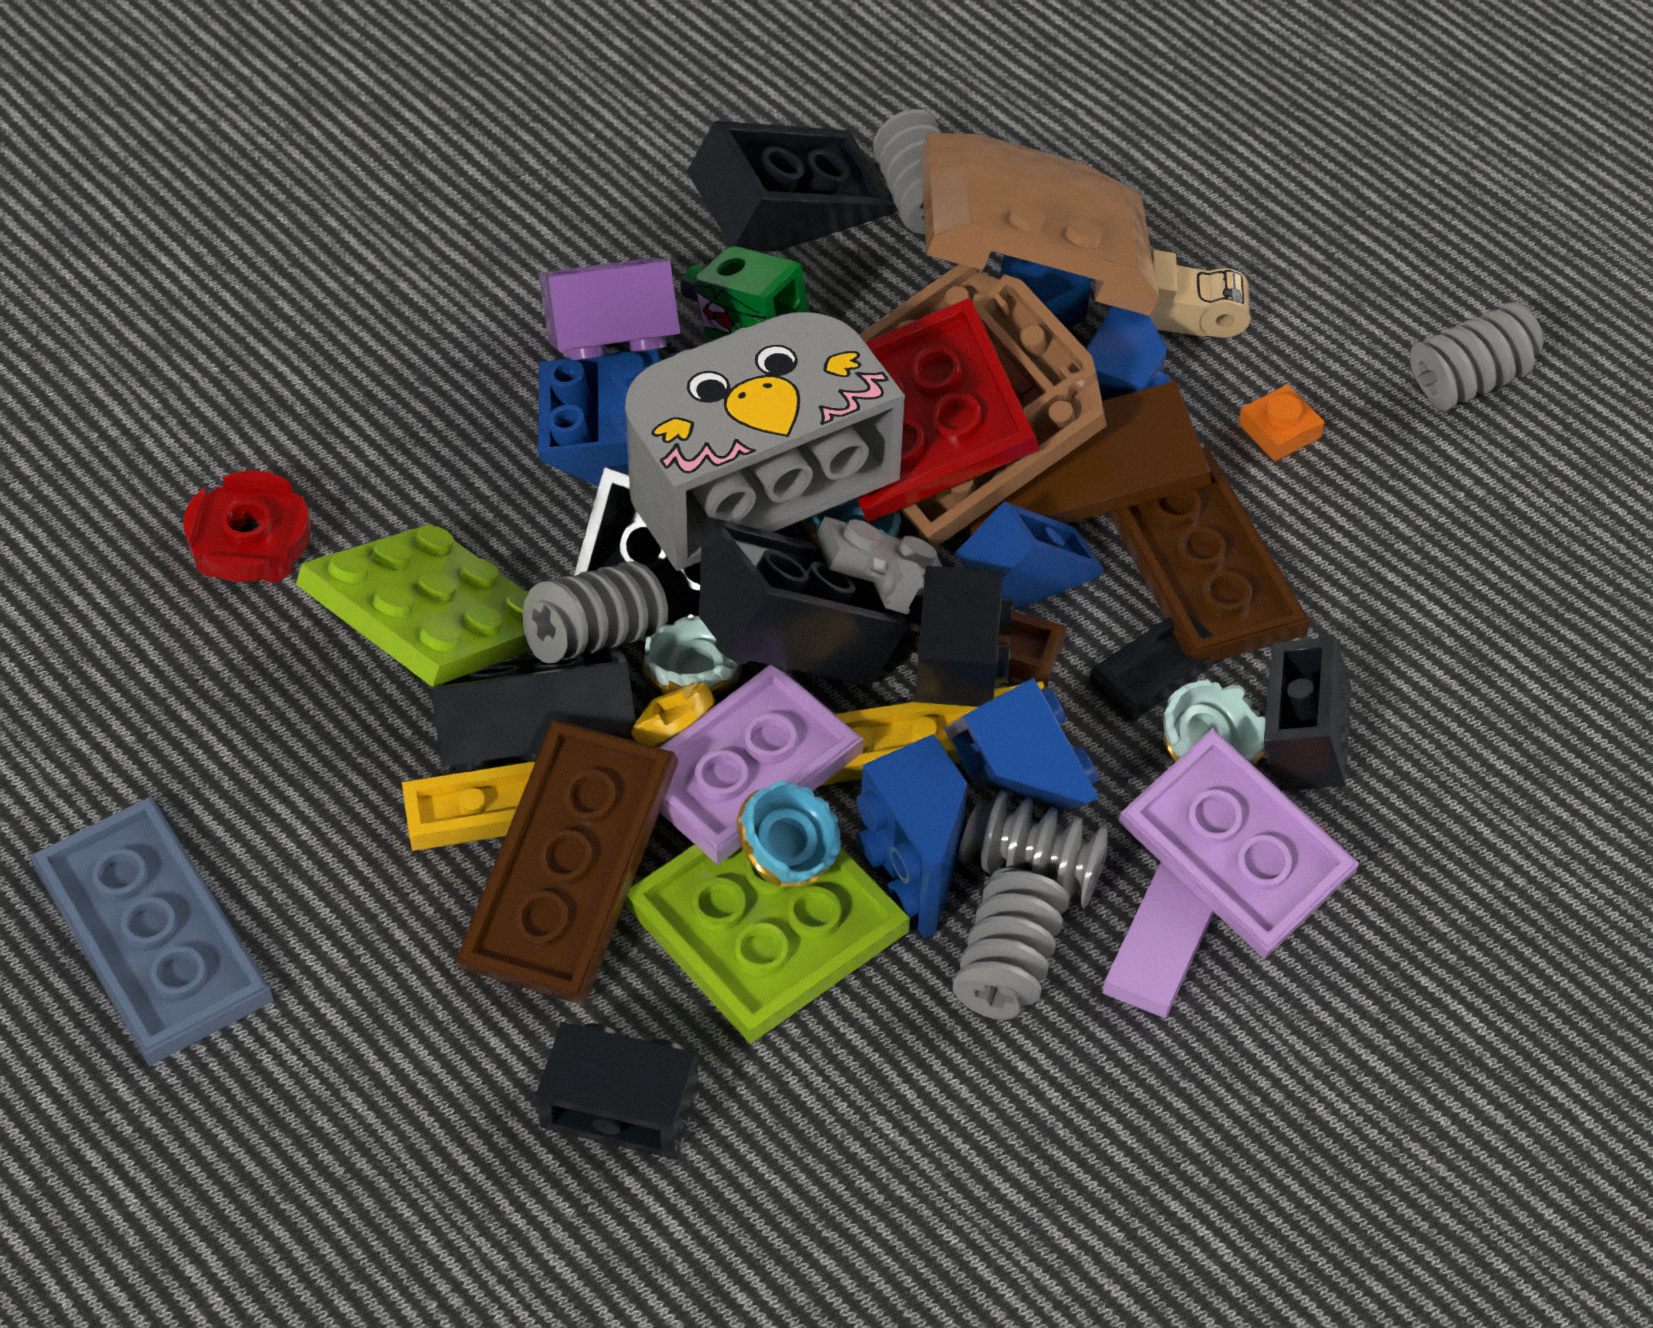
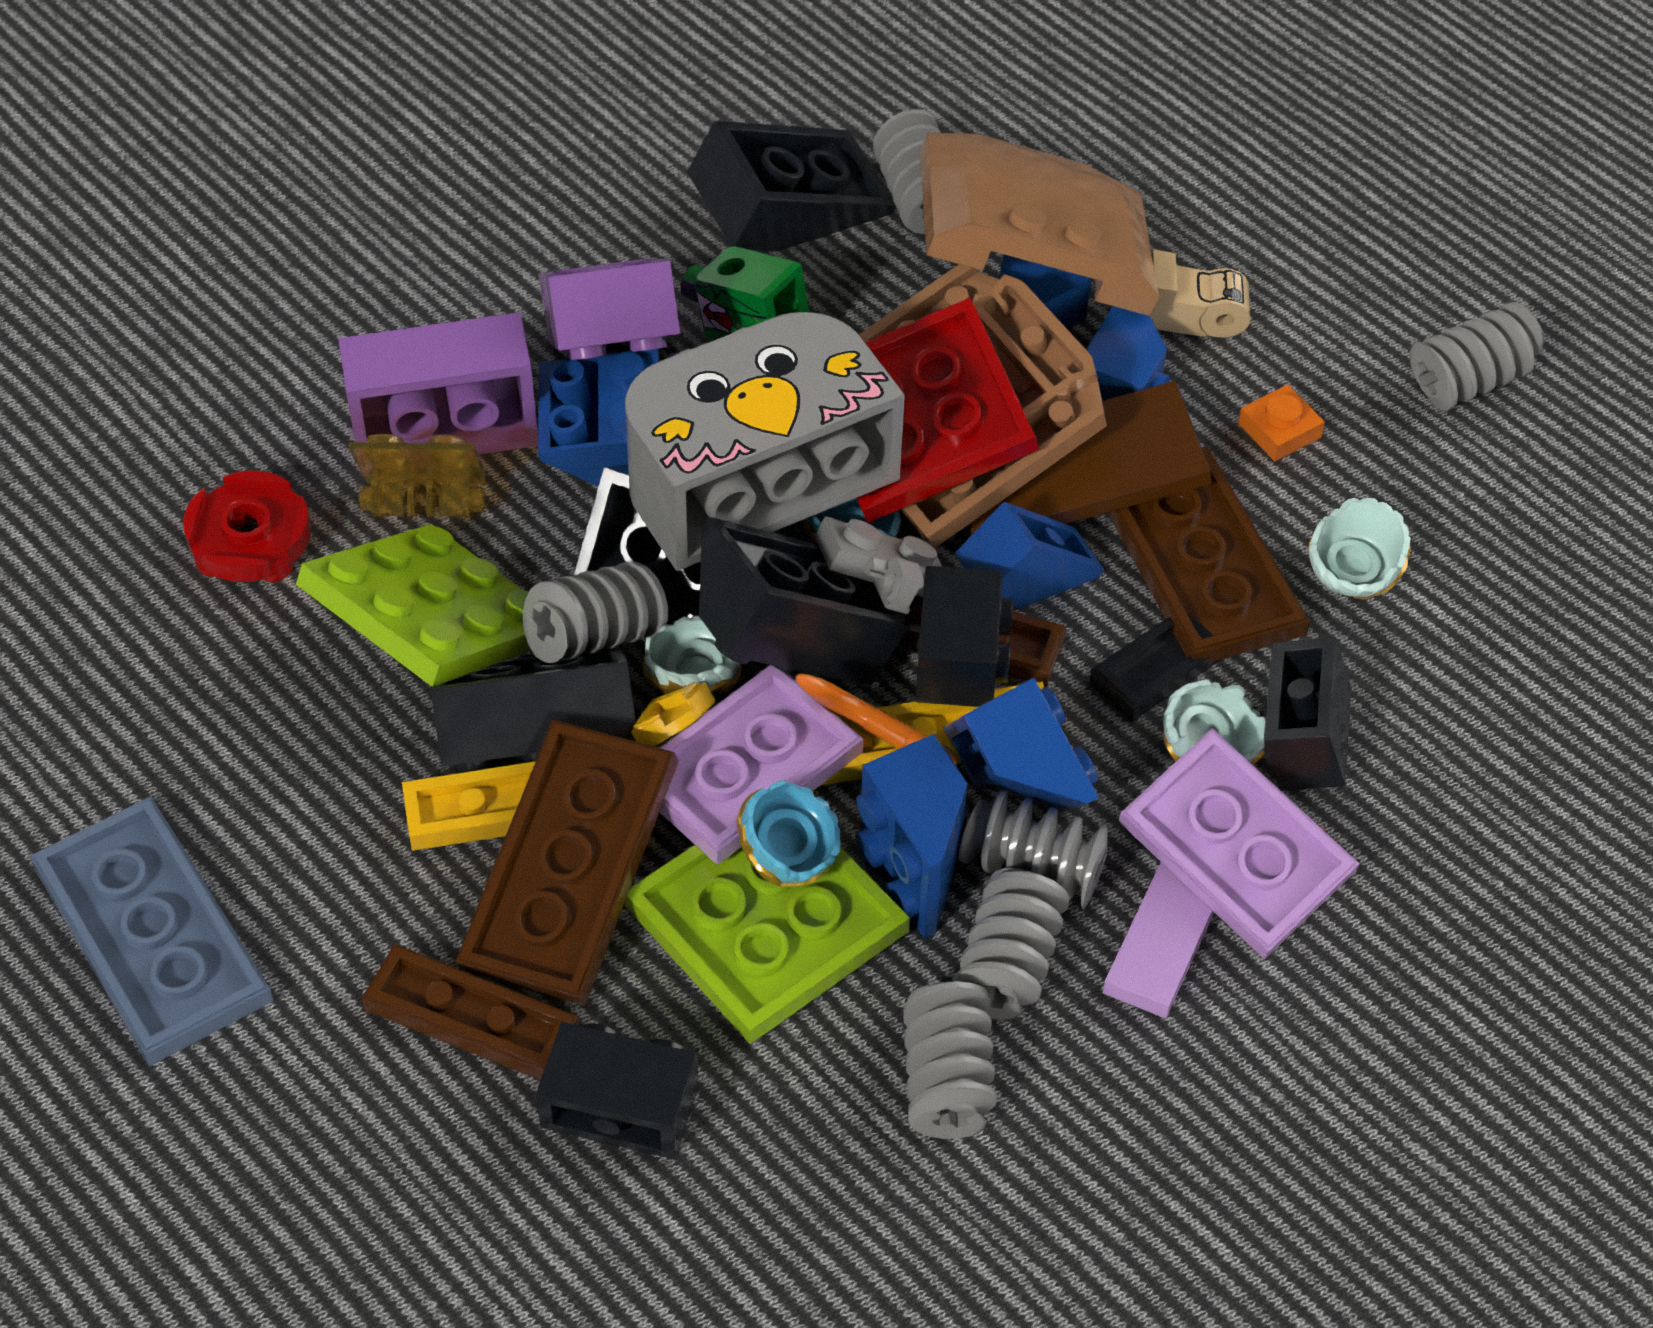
(443, 461): none -> clear yellow hinge
(444, 381): none -> medium lavender brick
(465, 1011): none -> reddish brown tile
(862, 713): none -> orange animal
(948, 1059): none -> light grey piece
(1360, 548): none -> light aqua hair

